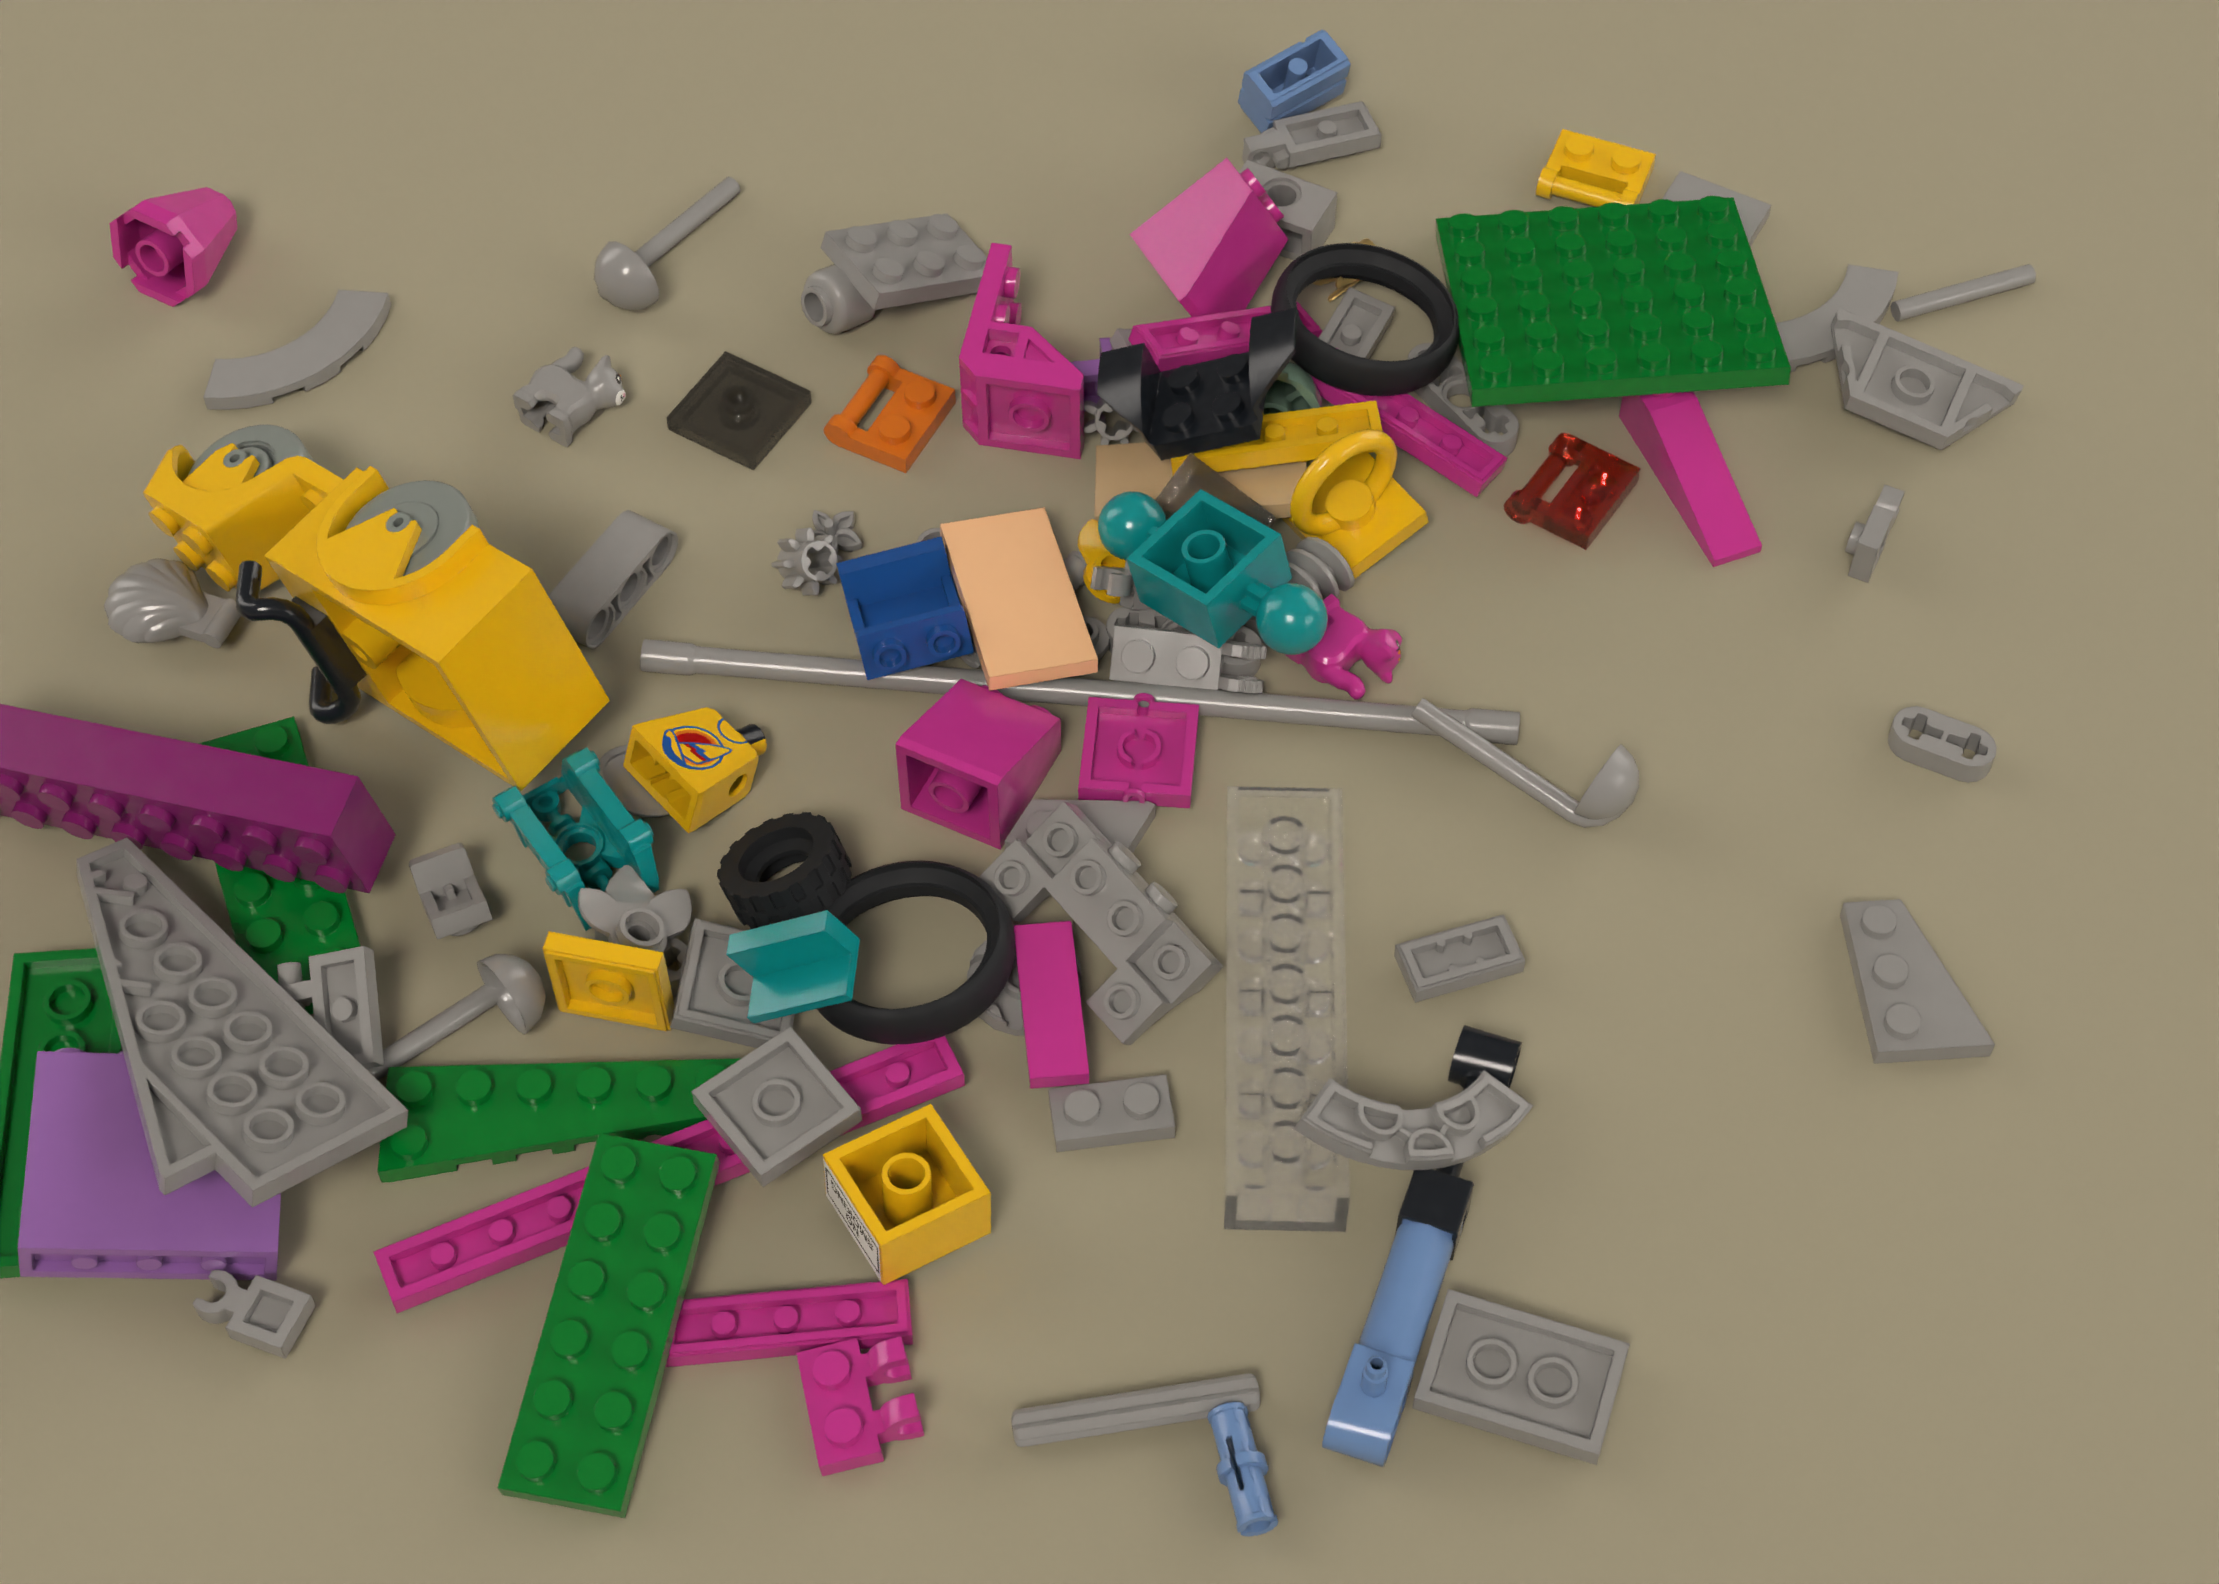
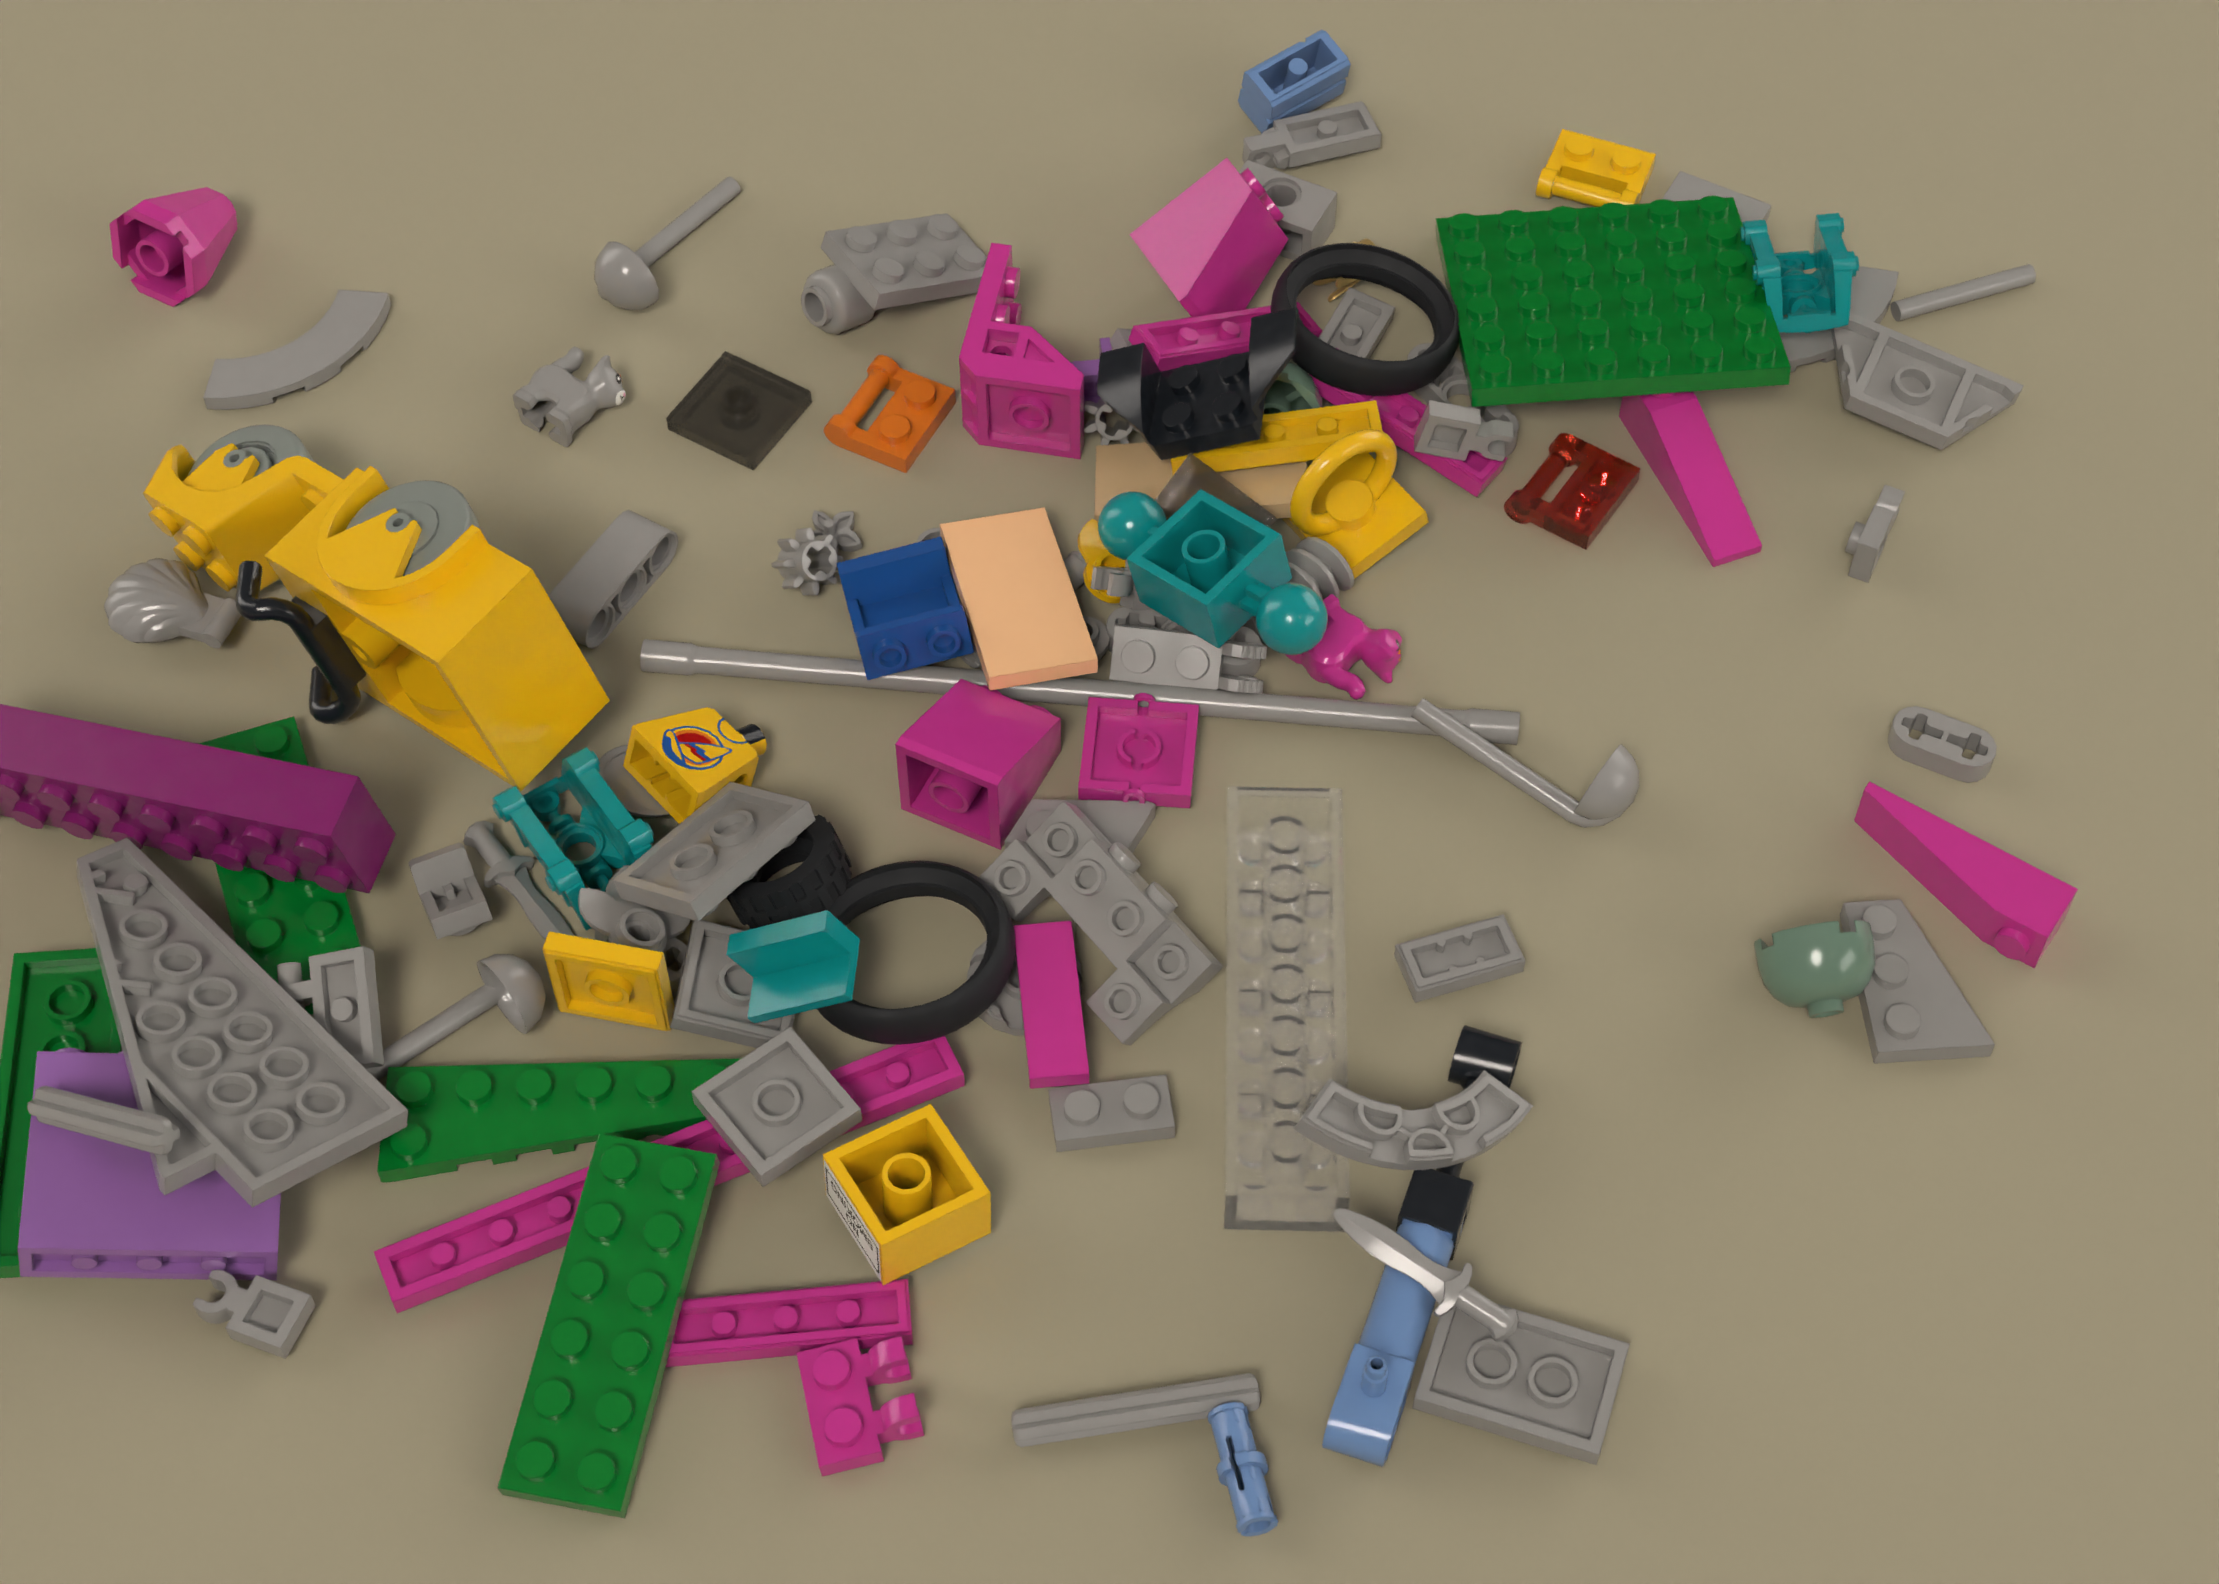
(103, 1120): none -> light grey axle
(514, 877): none -> light grey sword
(714, 851): none -> light grey plate
(1446, 1285): none -> light grey sword
(1455, 430): none -> light grey plate
(1808, 300): none -> teal piece
(1817, 966): none -> sand green cylinder
(1982, 885): none -> dark pink slope

